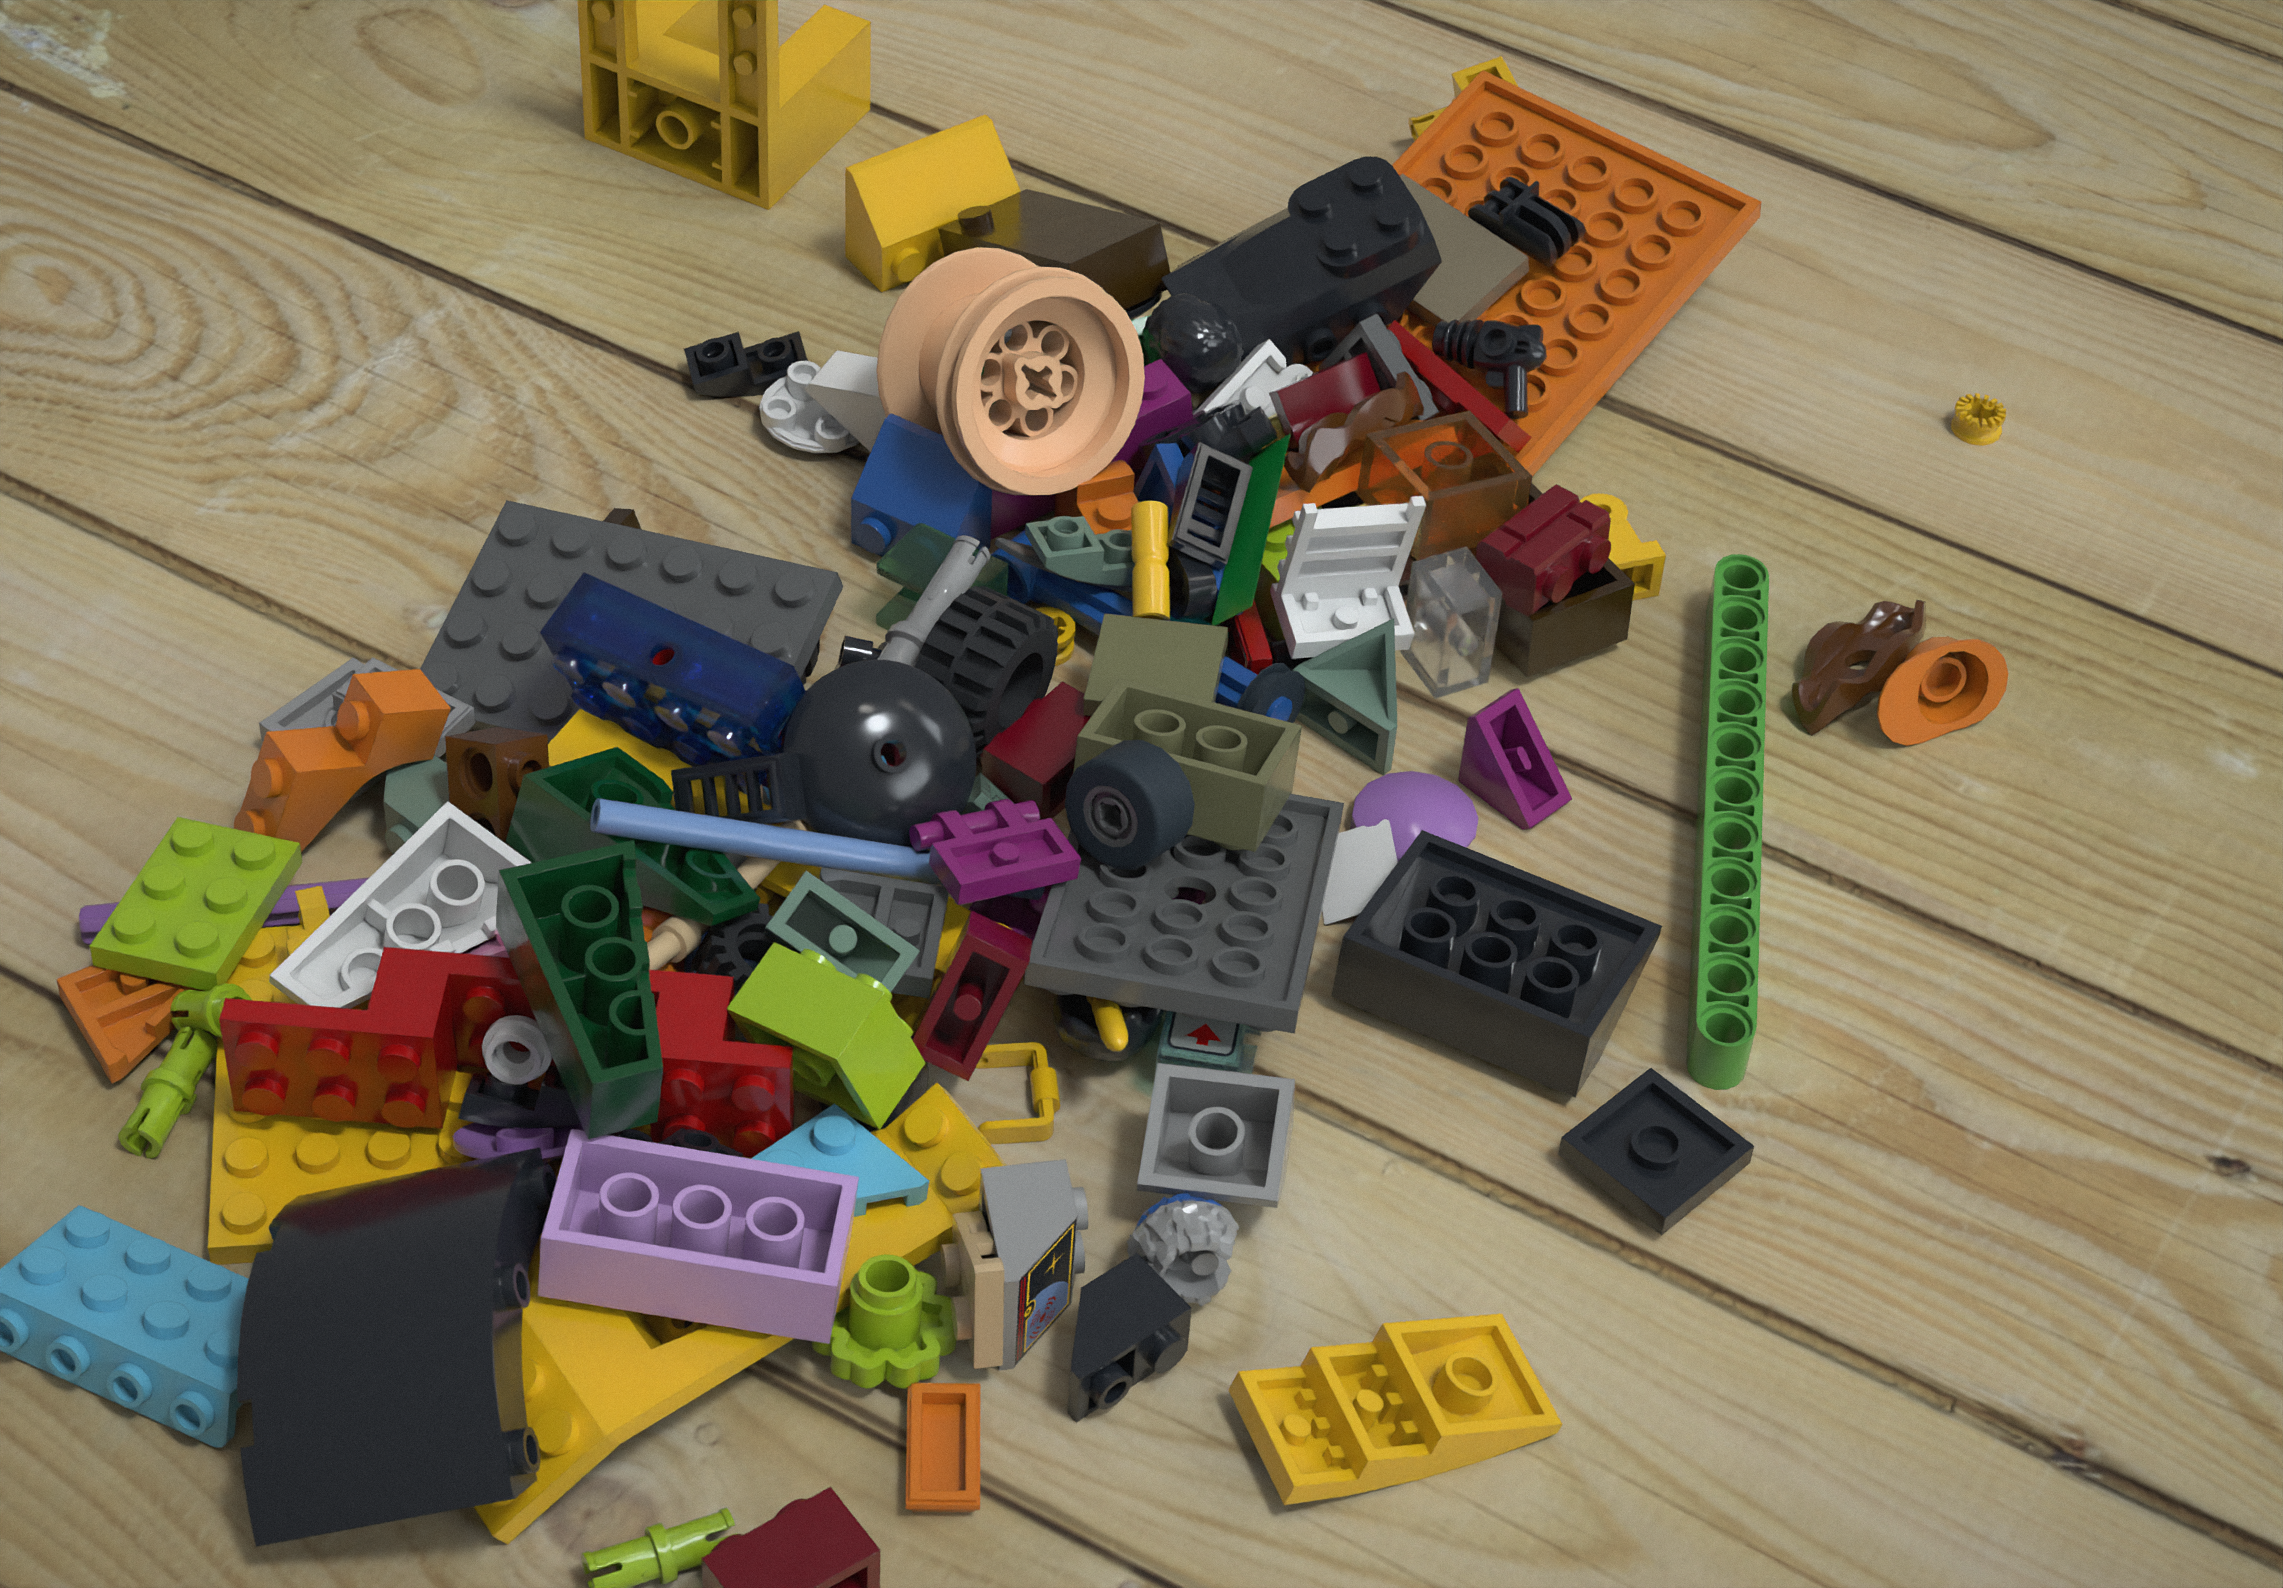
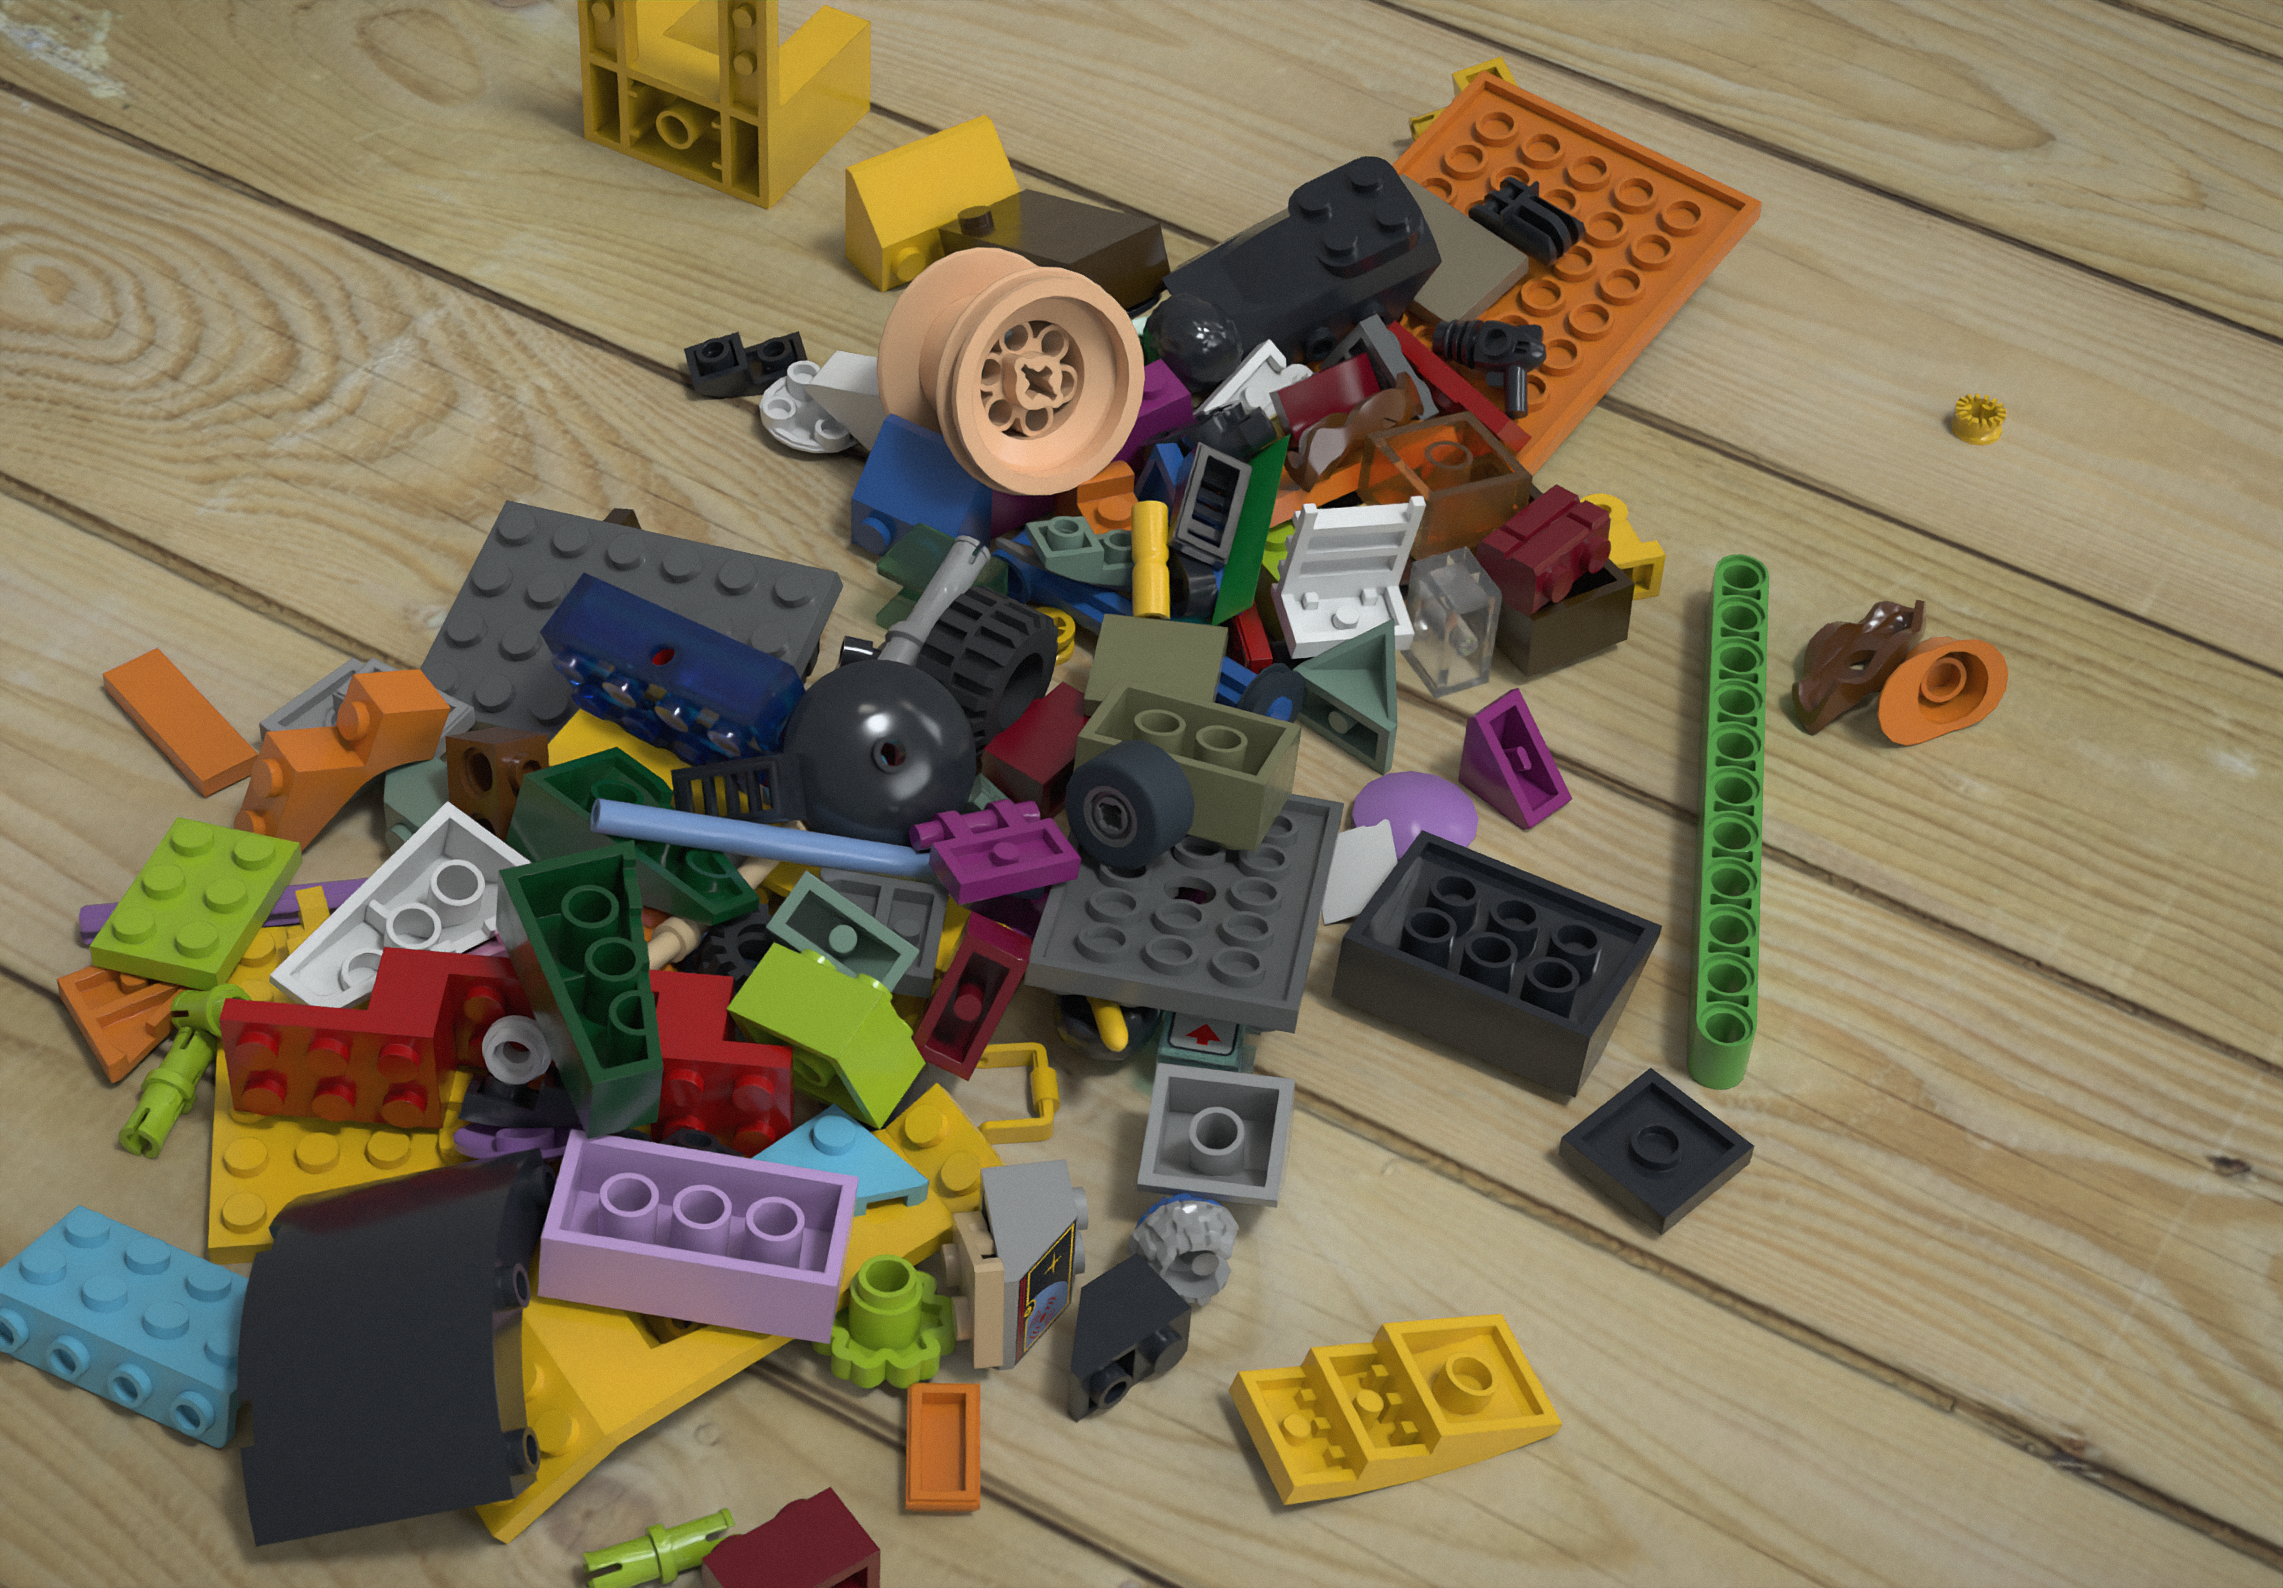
(180, 722): none -> orange tile

